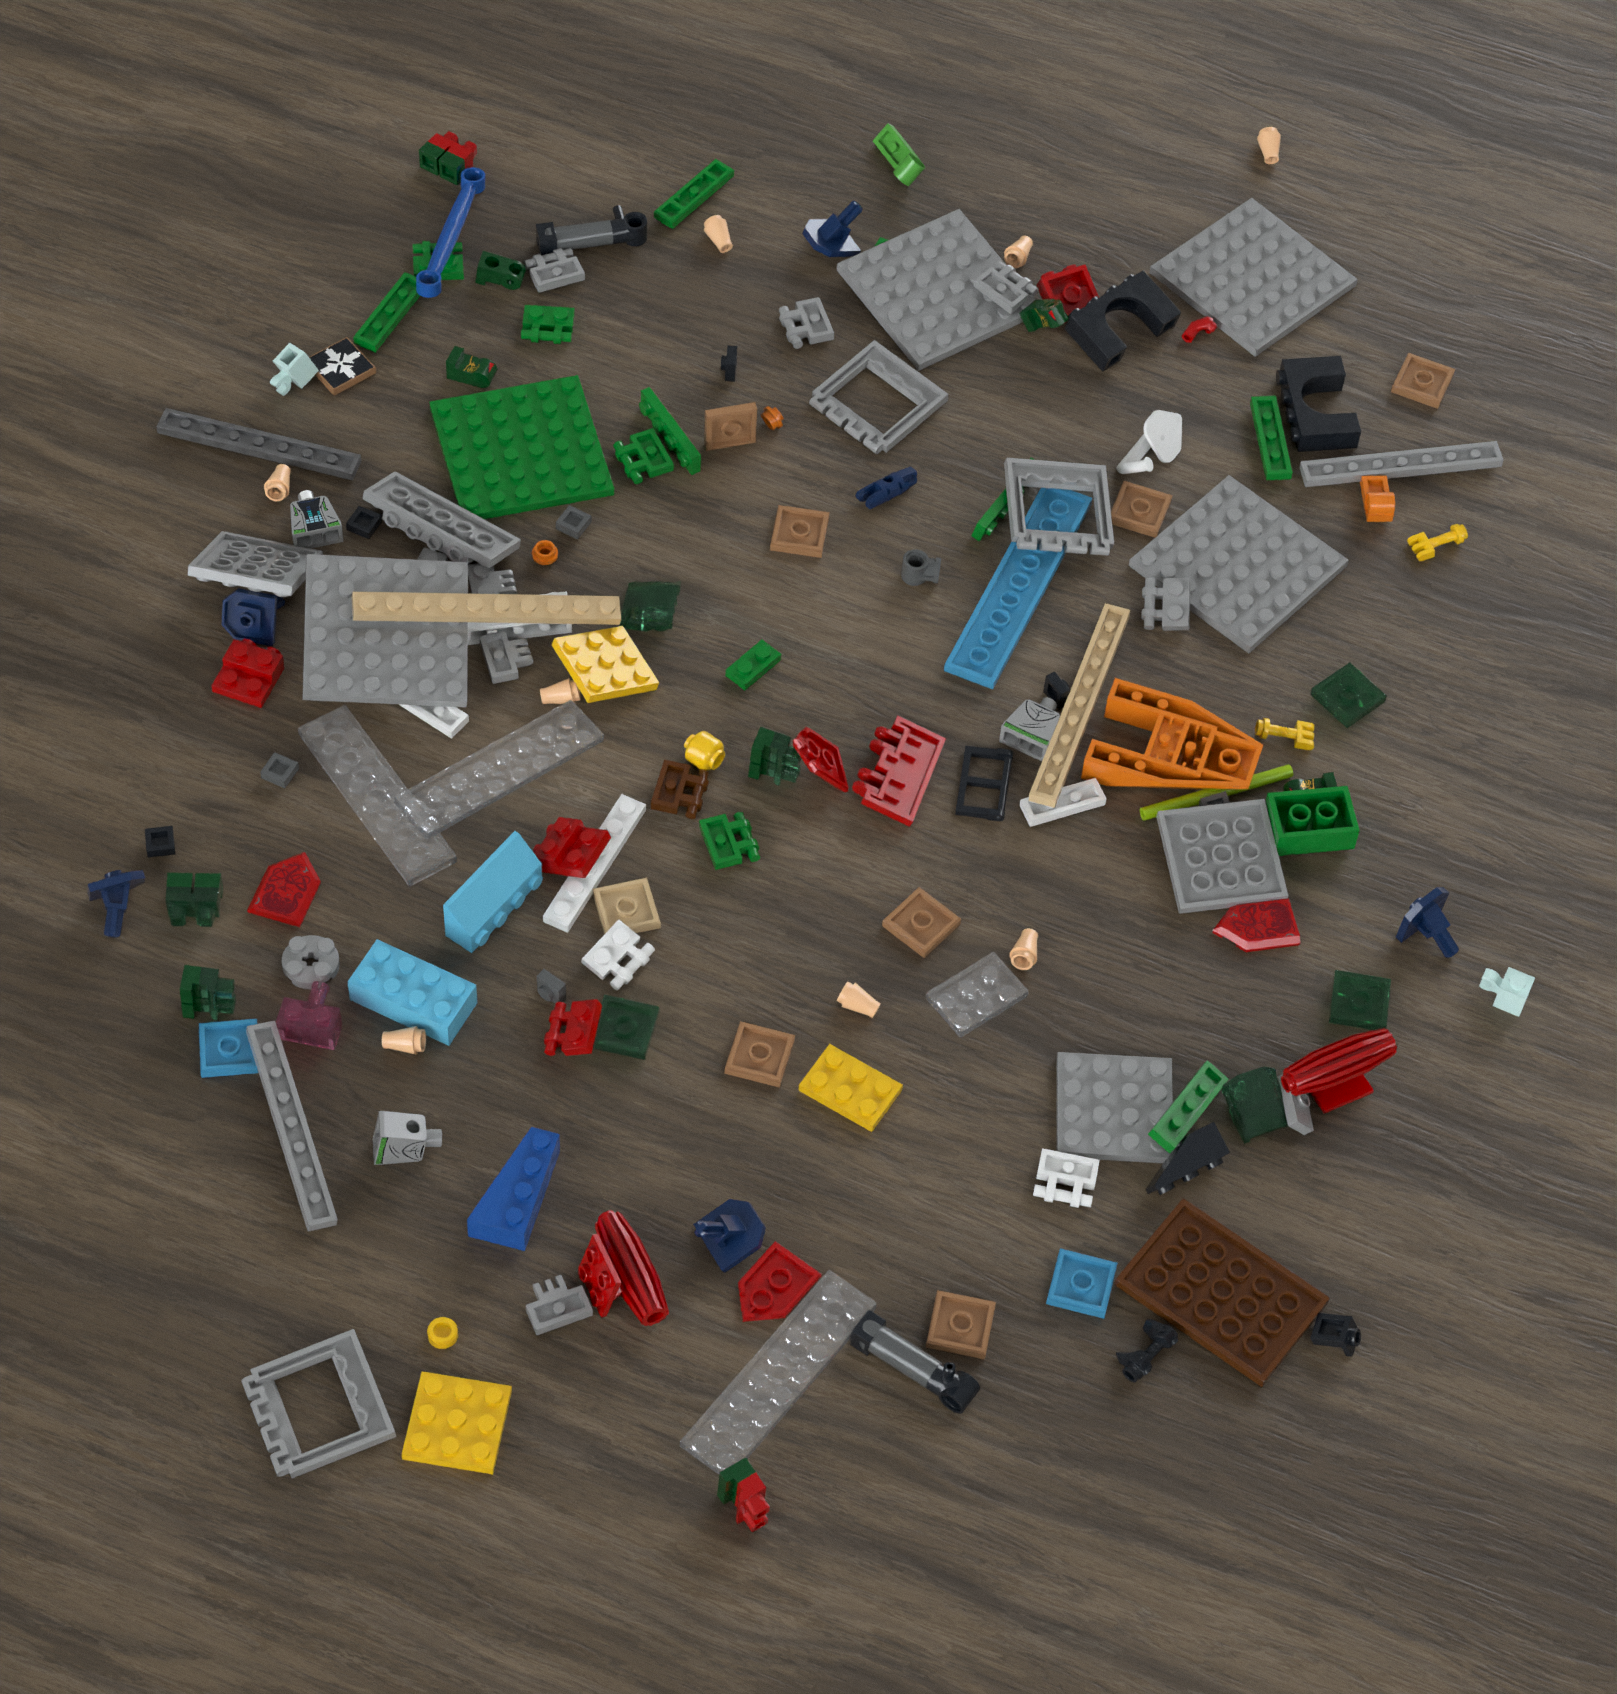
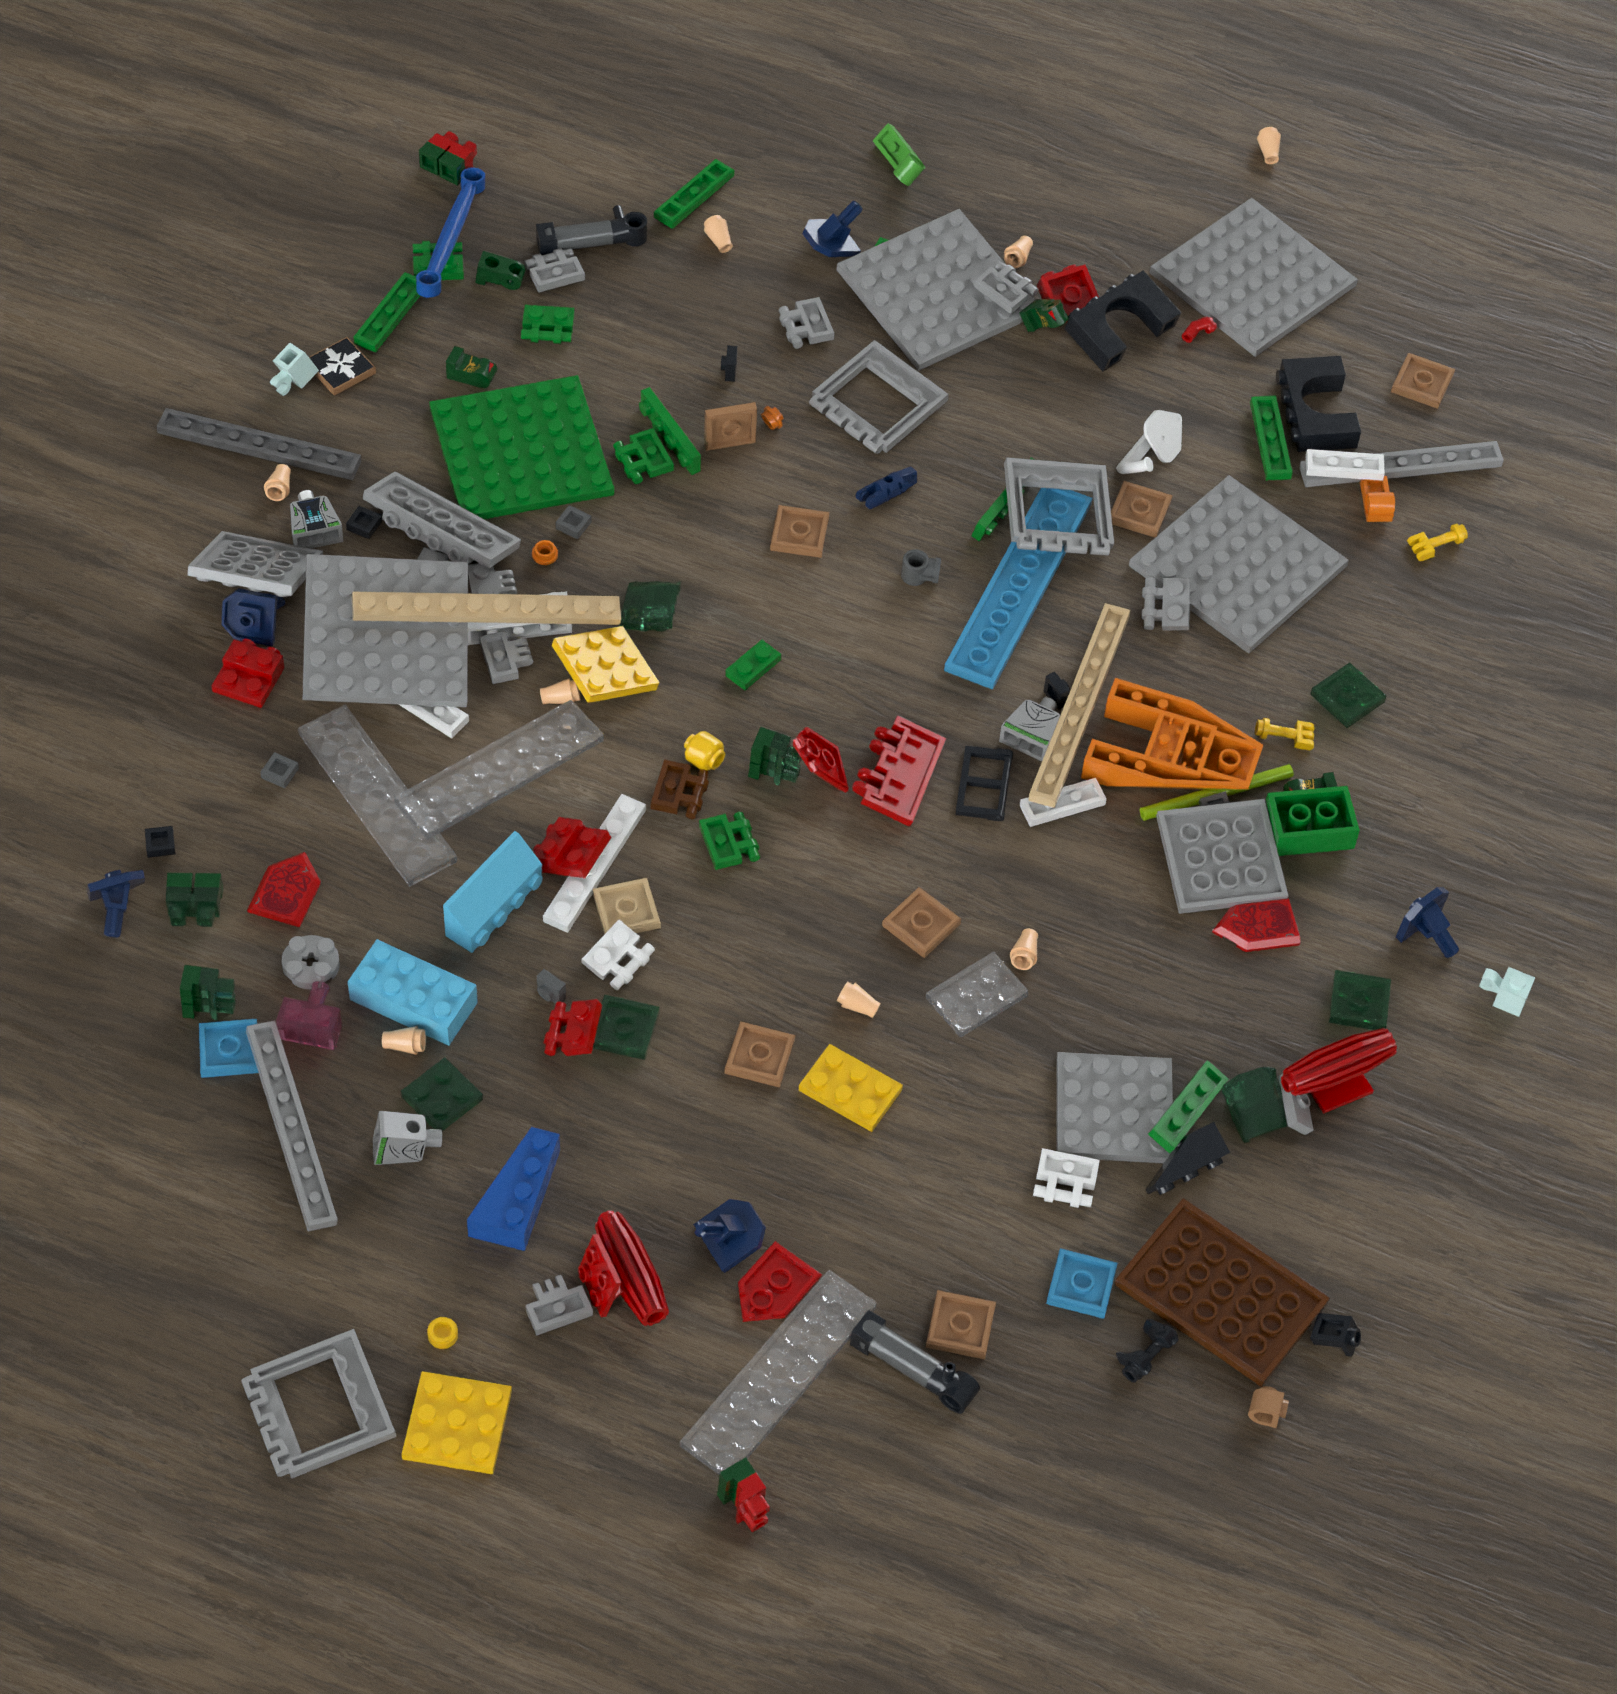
(441, 1095): none -> clear green plate
(1267, 1406): none -> medium nougat plate
(1345, 464): none -> white plate

